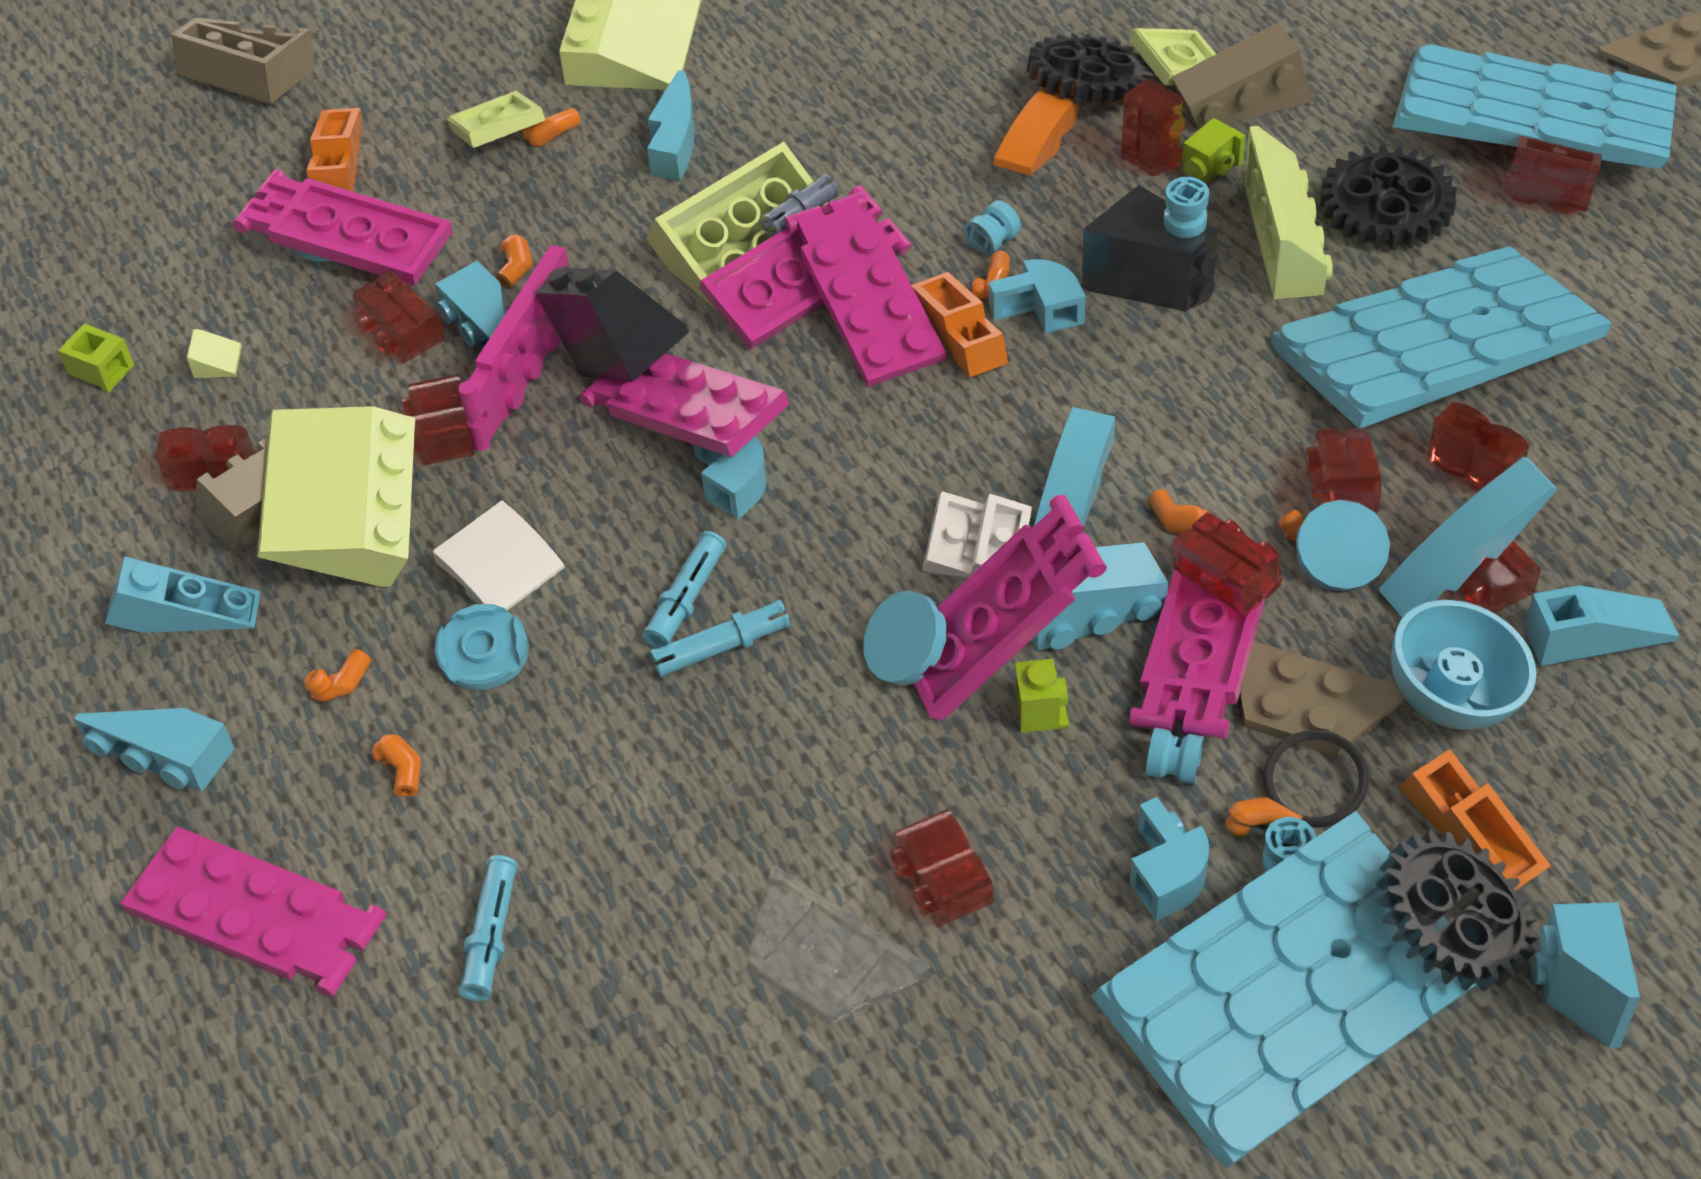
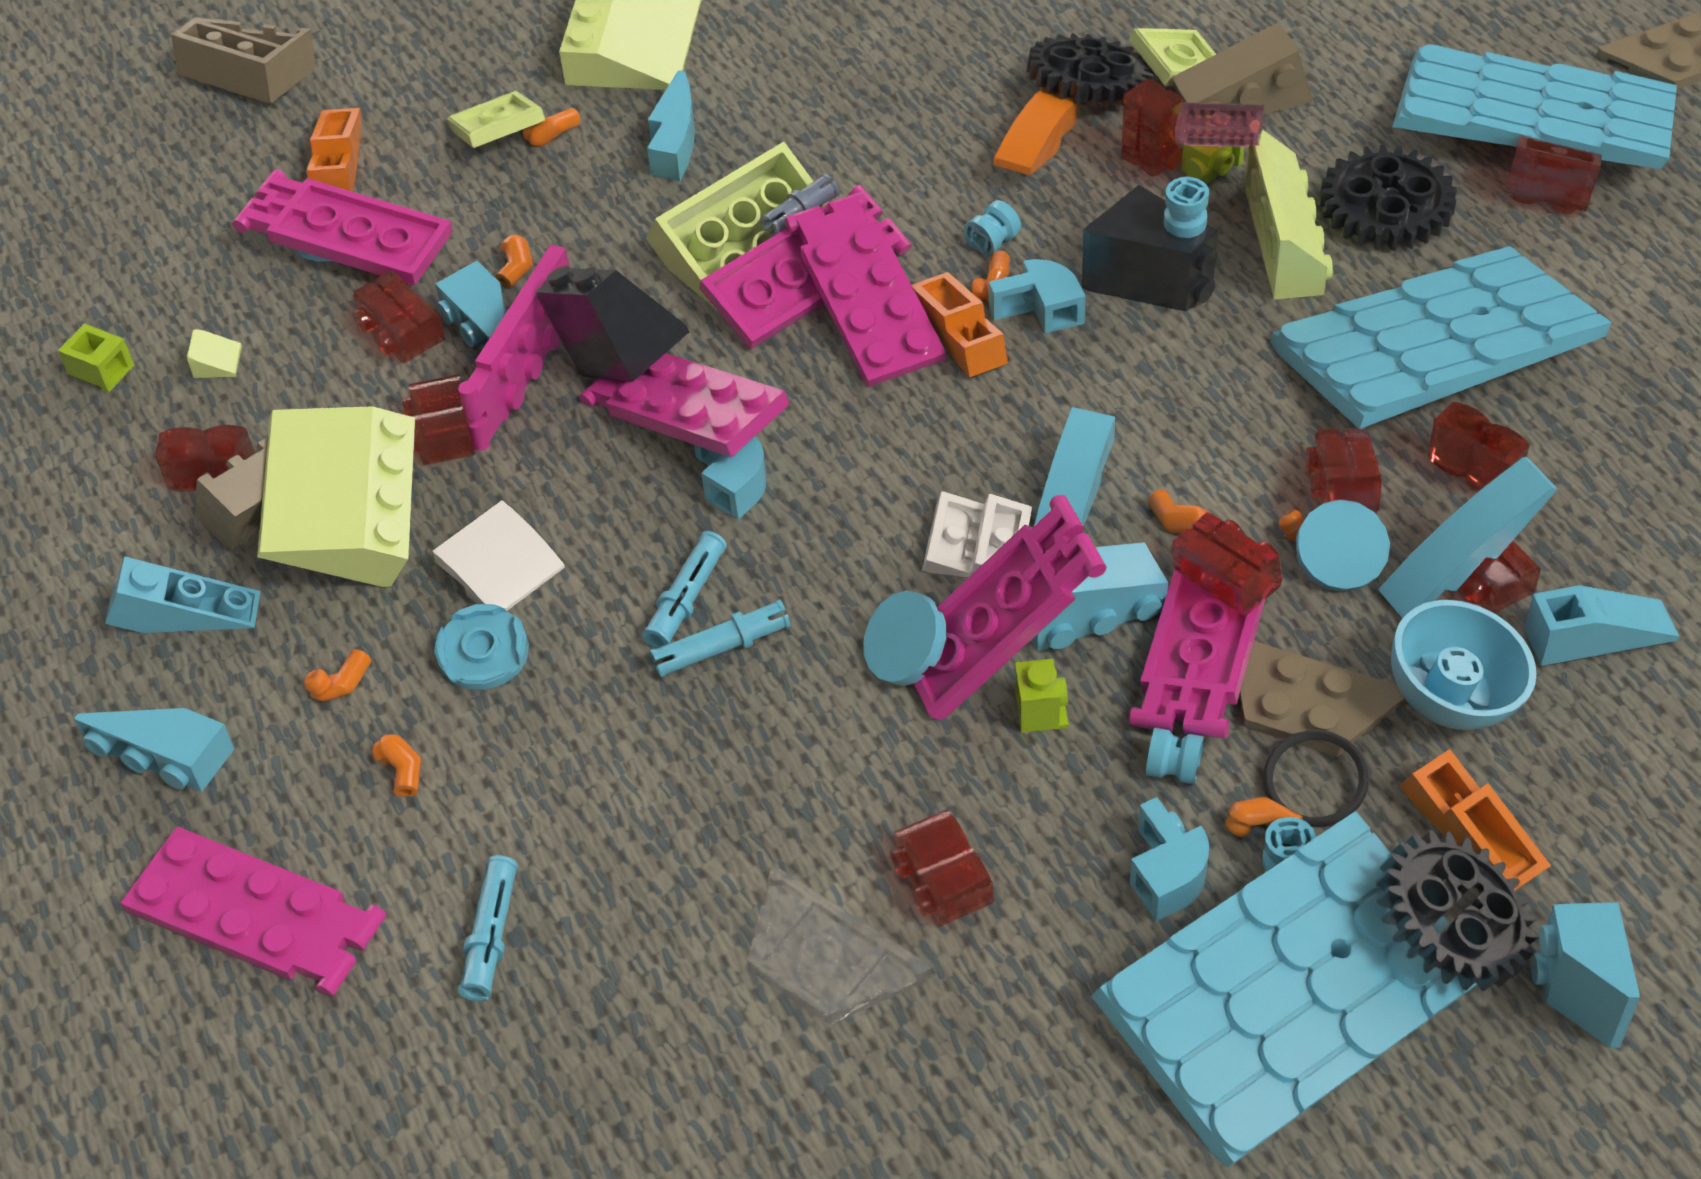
(1220, 124): none -> clear pink panel

